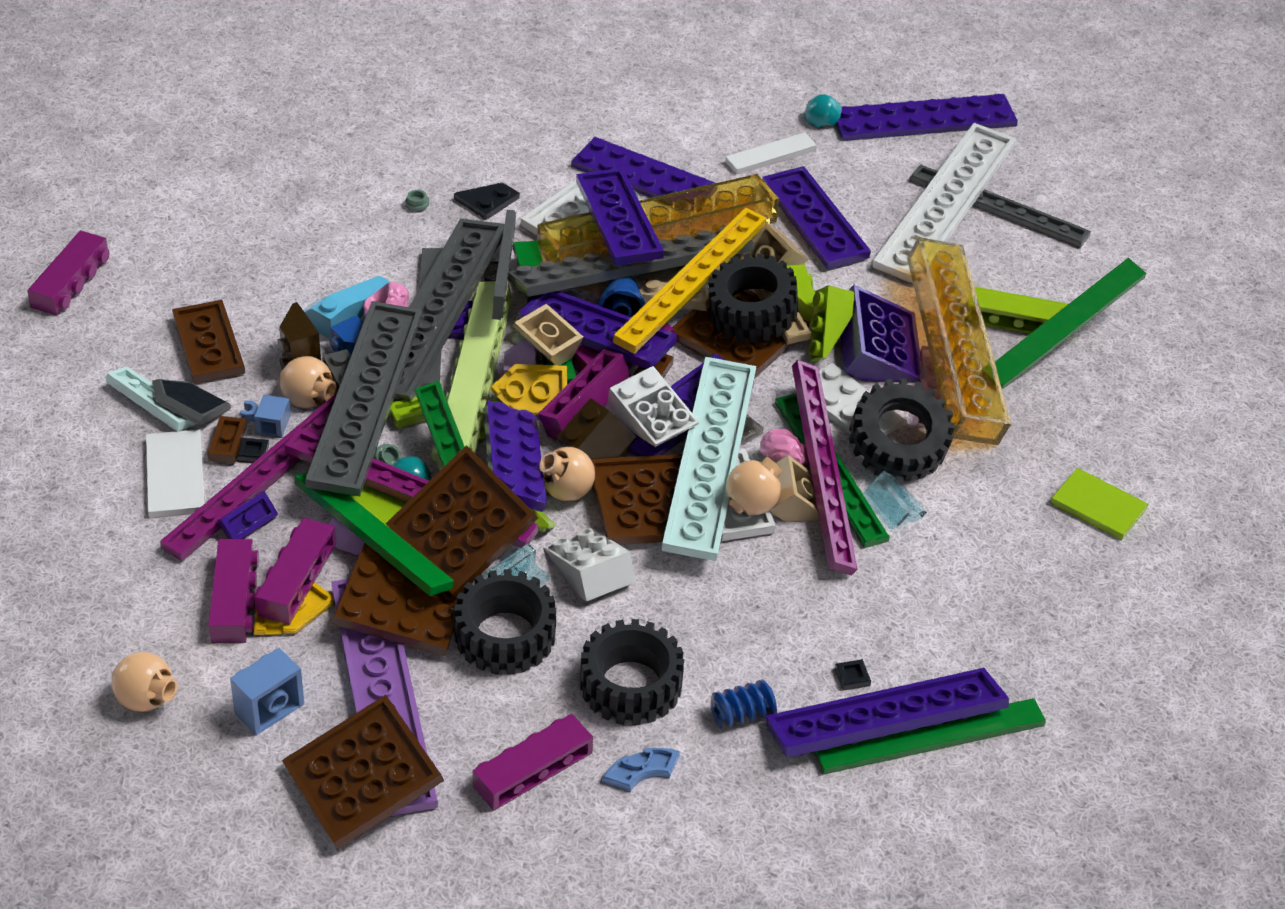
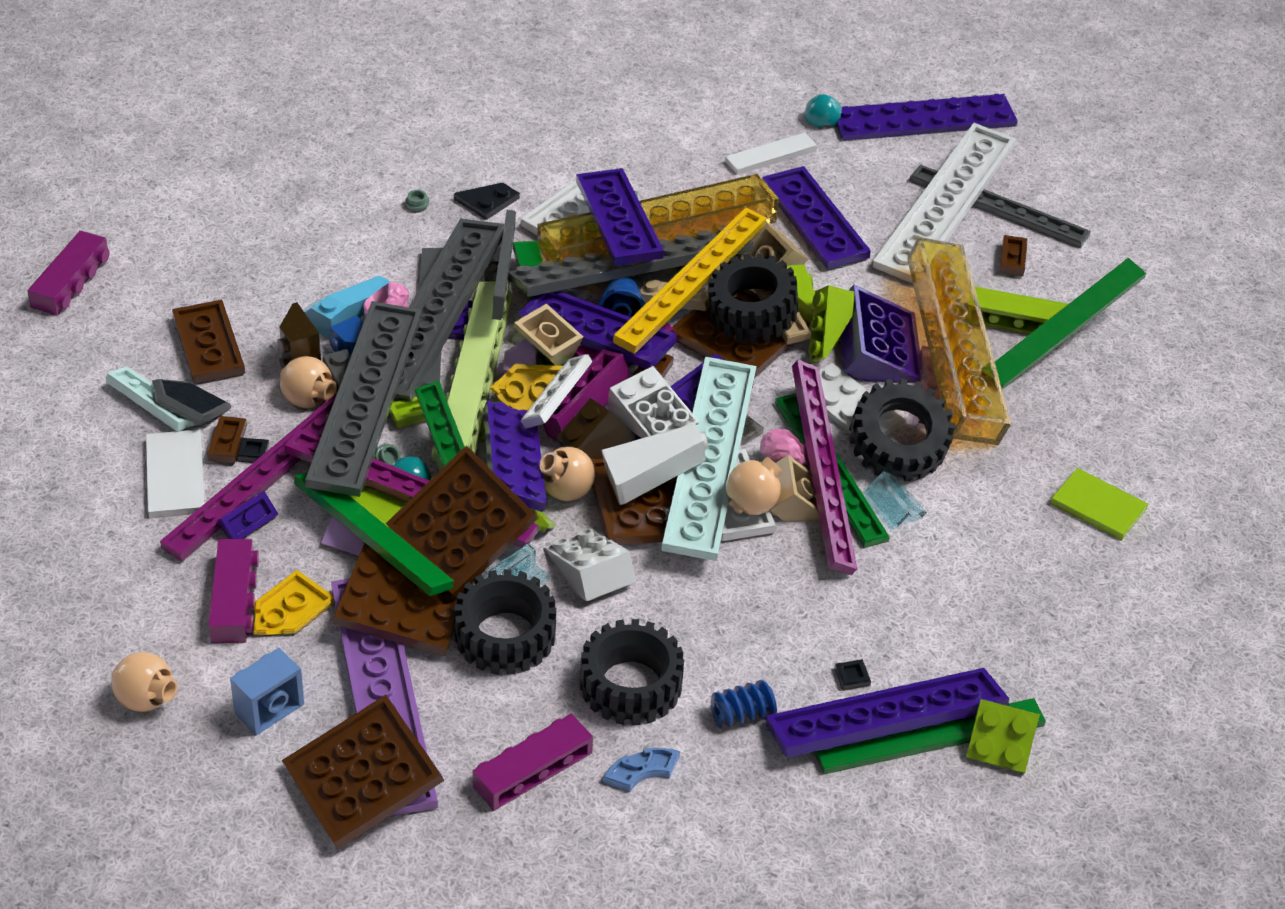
(270, 416): medium blue brick -> none
(295, 571): magenta brick -> none
(556, 391): none -> white tile
(644, 173): dark purple plate -> none
(653, 460): none -> white slope
(1003, 735): none -> lime plate
(1013, 255): none -> reddish brown plate

